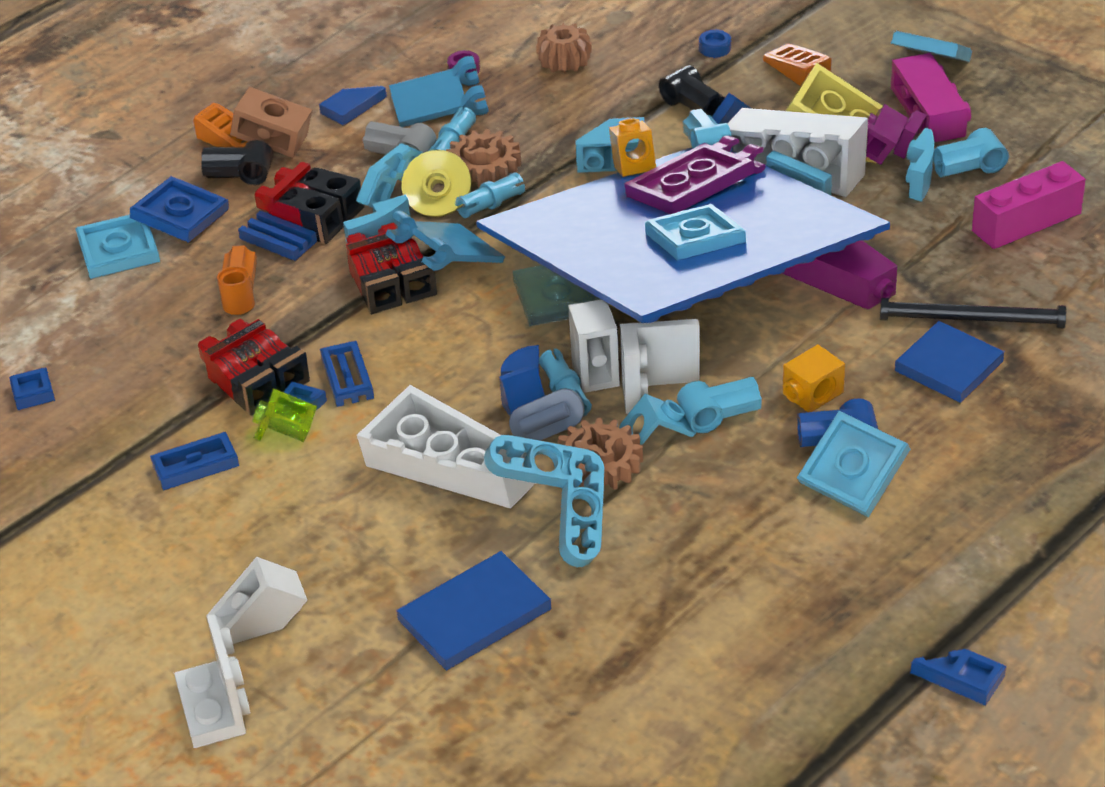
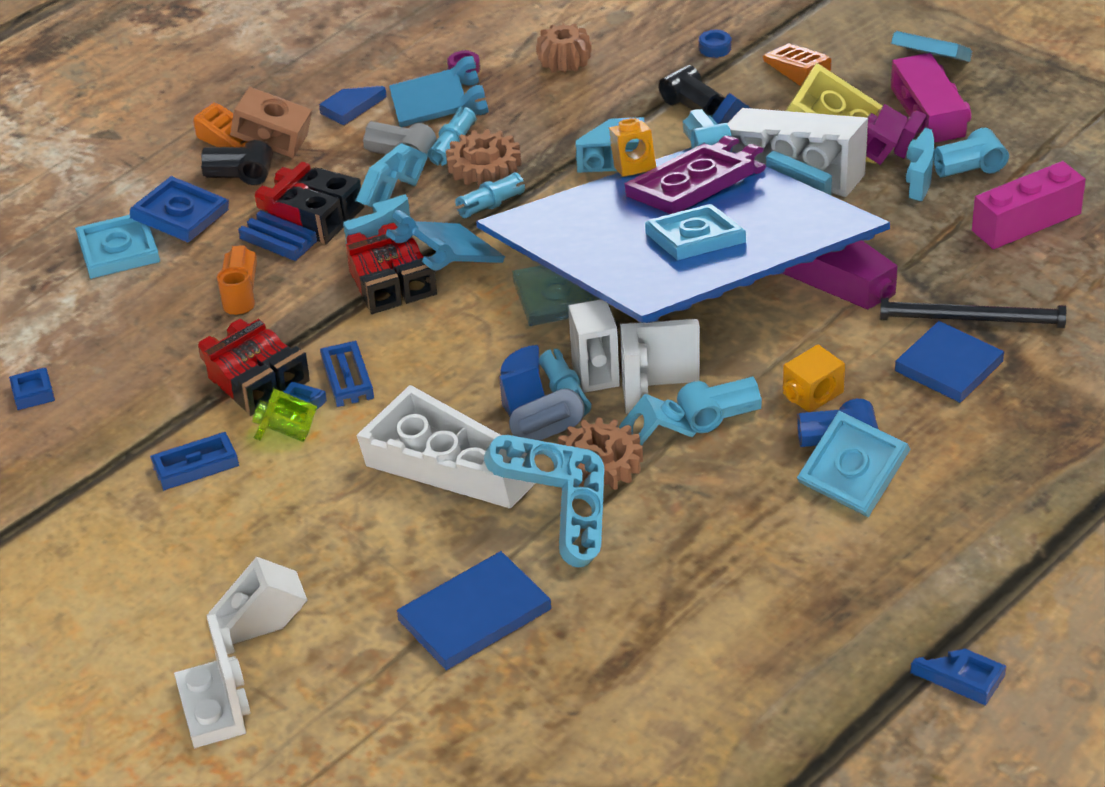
(426, 172): light yellow dish -> none

